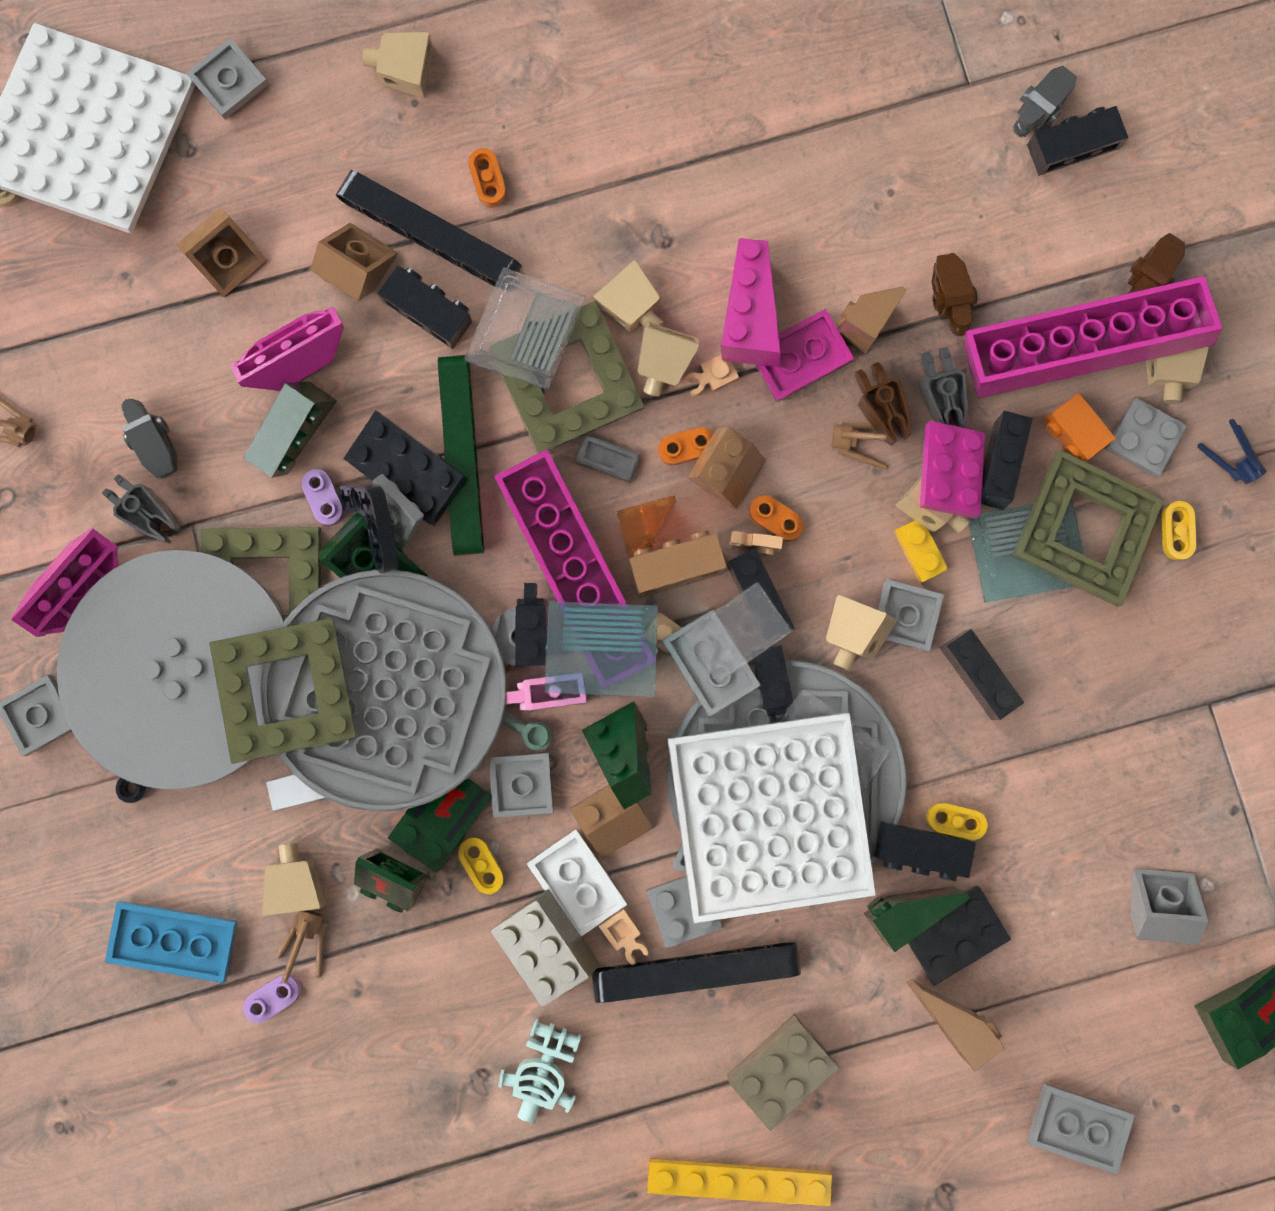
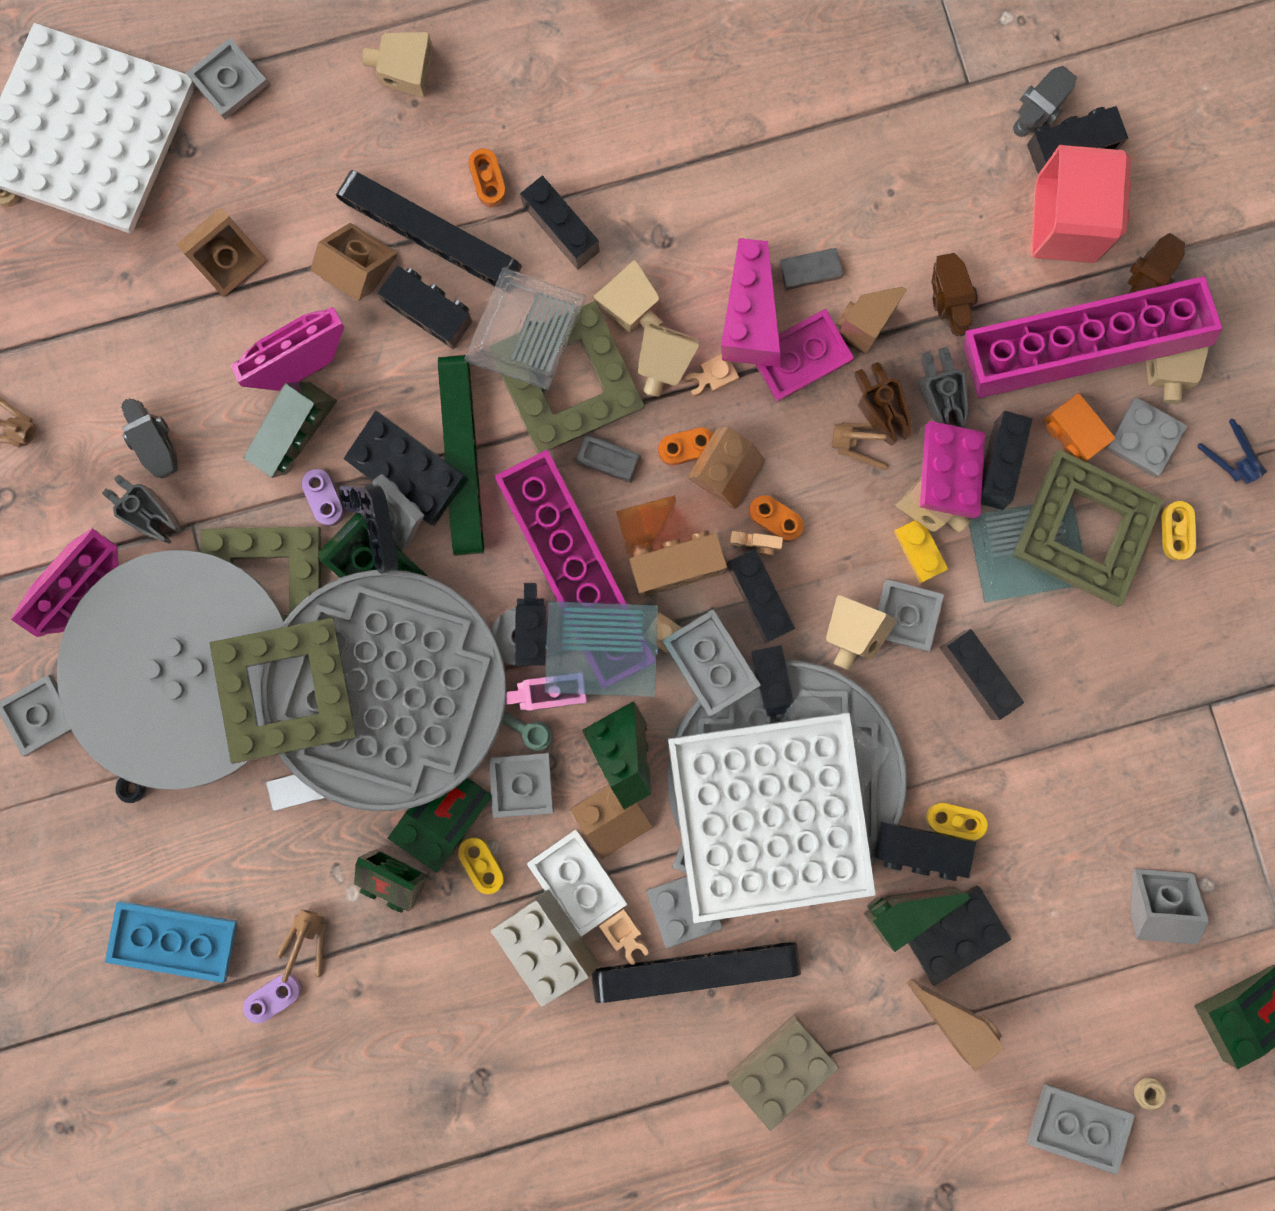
(291, 884): tan torso -> none
(534, 1093): light aqua piece -> none
(560, 222): none -> black brick
(737, 632): clear tile -> none
(739, 1182): yellow plate -> none
(811, 268): none -> flat silver tile
(1081, 203): none -> coral plate
(1157, 1098): none -> tan plate

